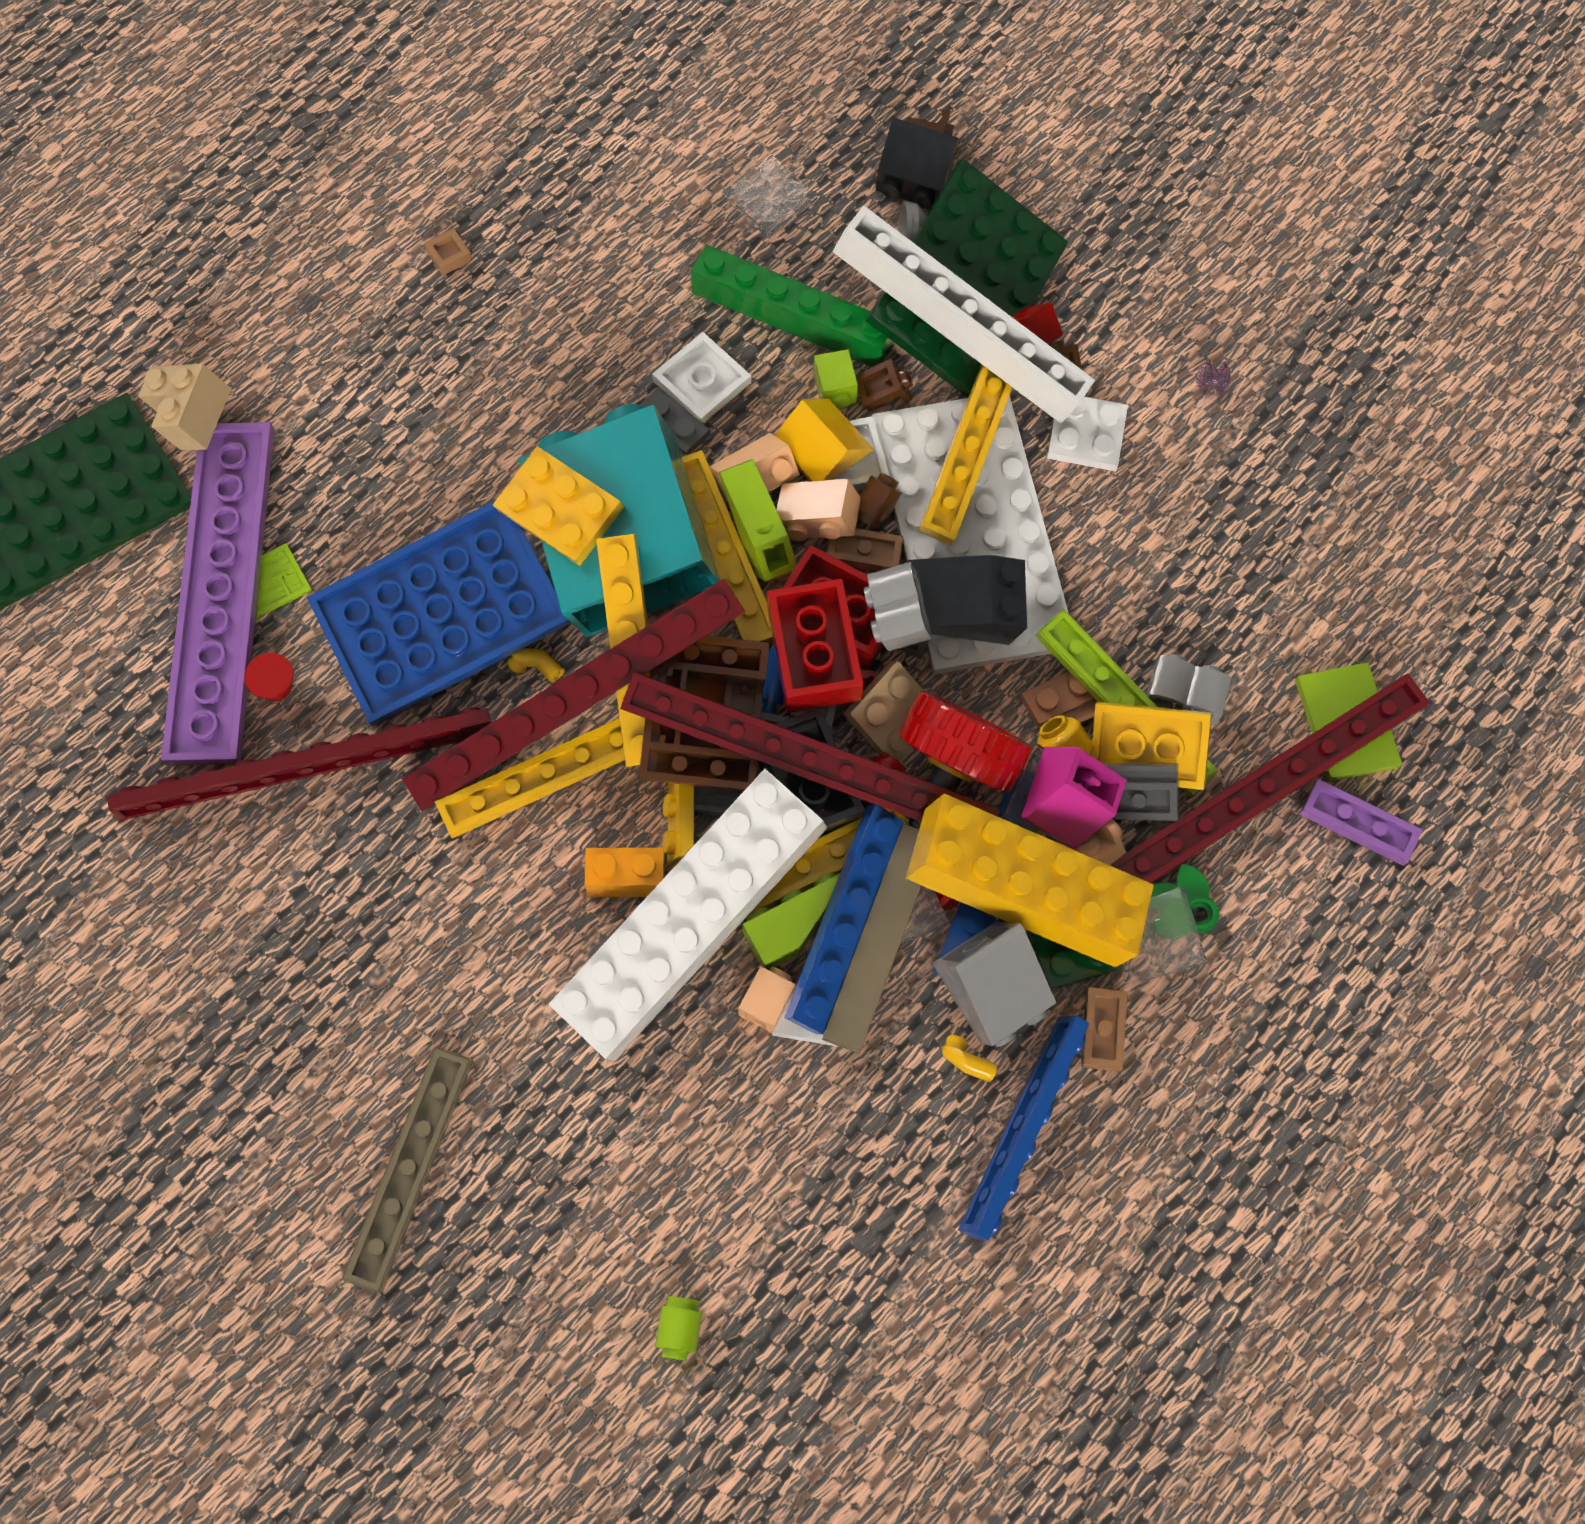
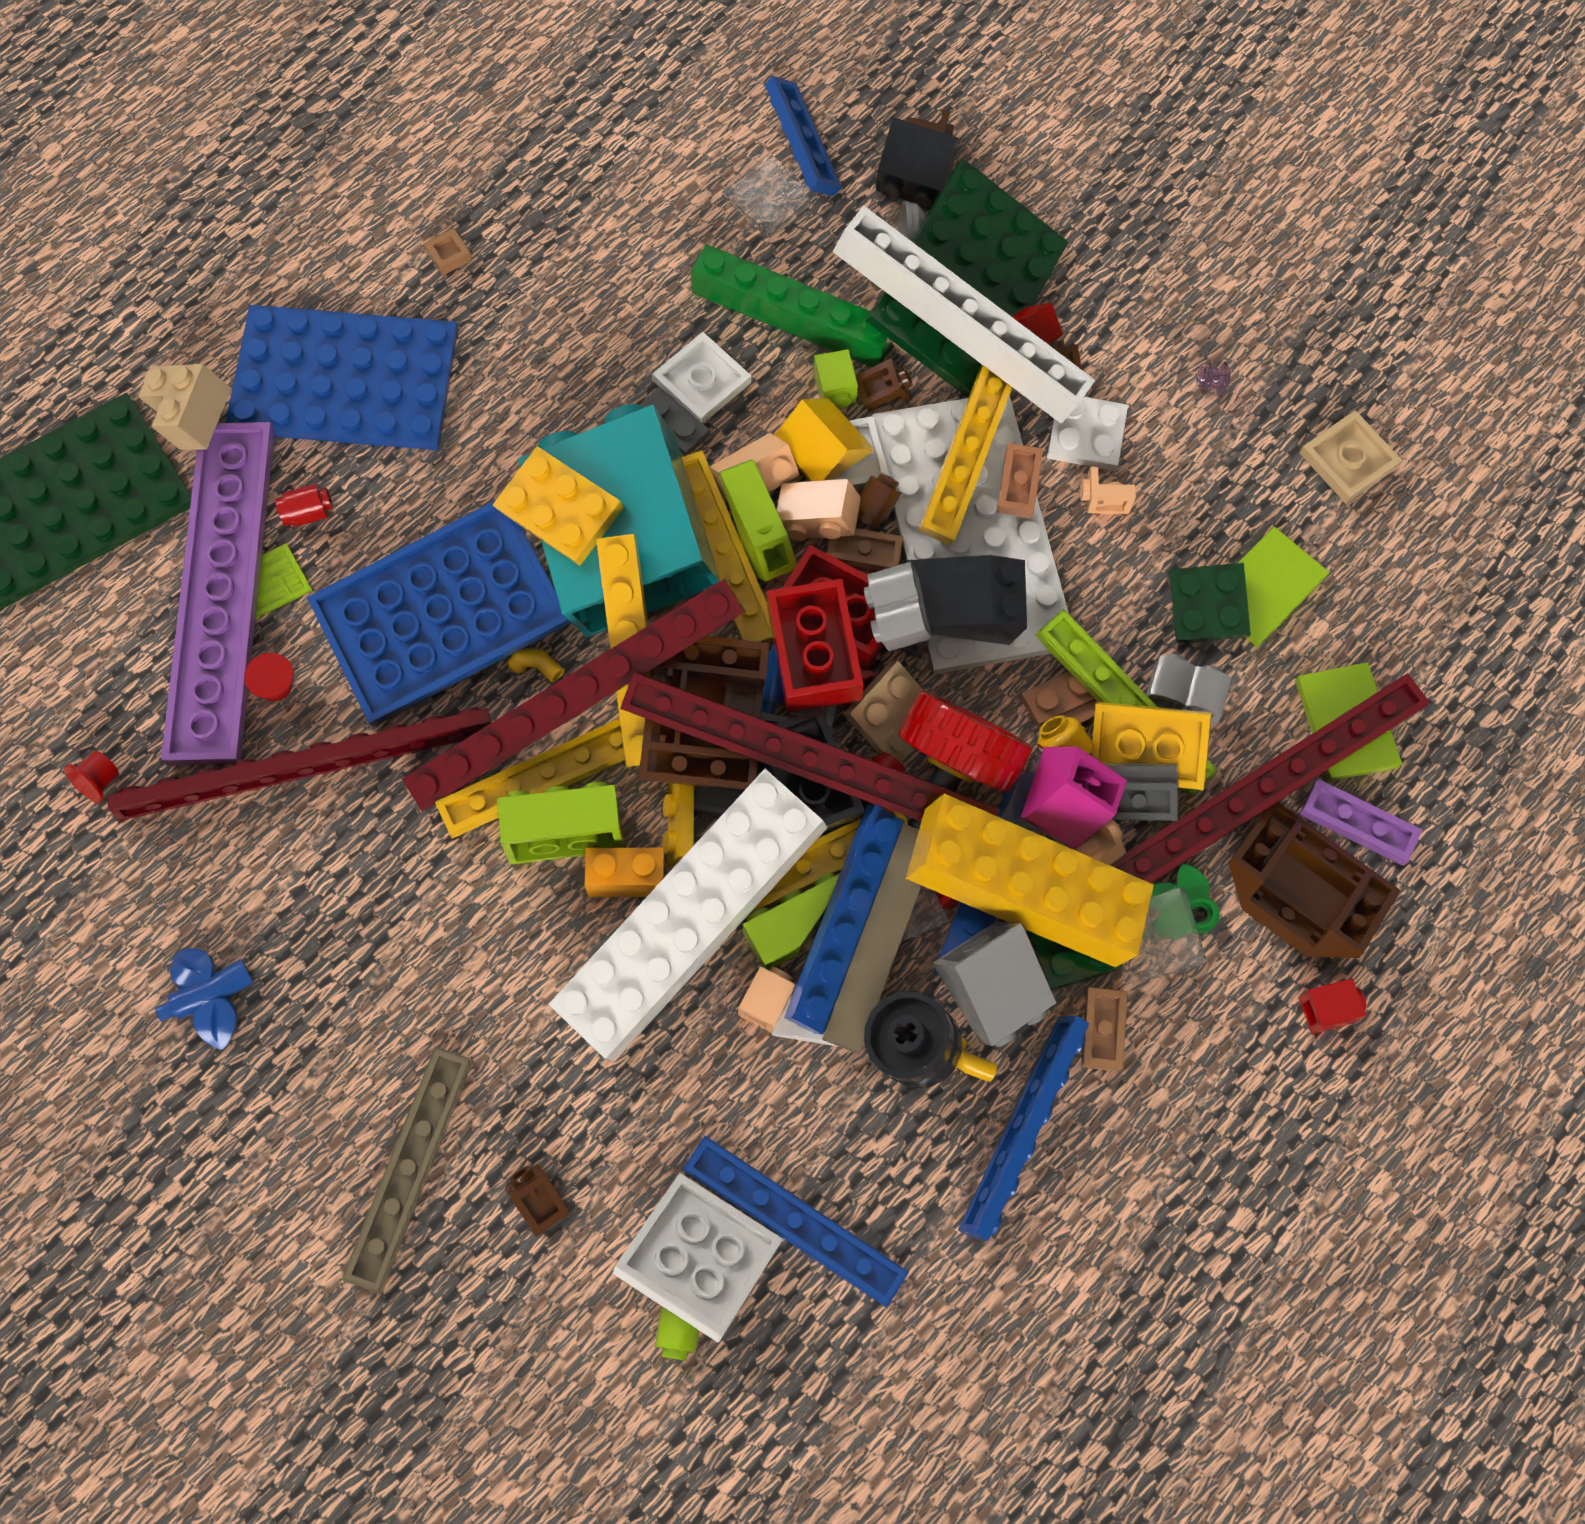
(92, 775): none -> red piece
(205, 995): none -> blue plant
(304, 505): none -> red brick
(344, 376): none -> blue plate
(536, 1198): none -> reddish brown bracket
(559, 822): none -> lime brick
(698, 1257): none -> white plate
(795, 1221): none -> blue tile
(803, 136): none -> blue plate
(894, 1026): none -> black wheel
(1019, 480): none -> nougat plate
(1108, 497): none -> light nougat bracket
(1209, 603): none -> dark green plate
(1277, 582): none -> lime tile
(1308, 887): none -> reddish brown slope
(1333, 1006): none -> red brick
(1350, 456): none -> tan plate

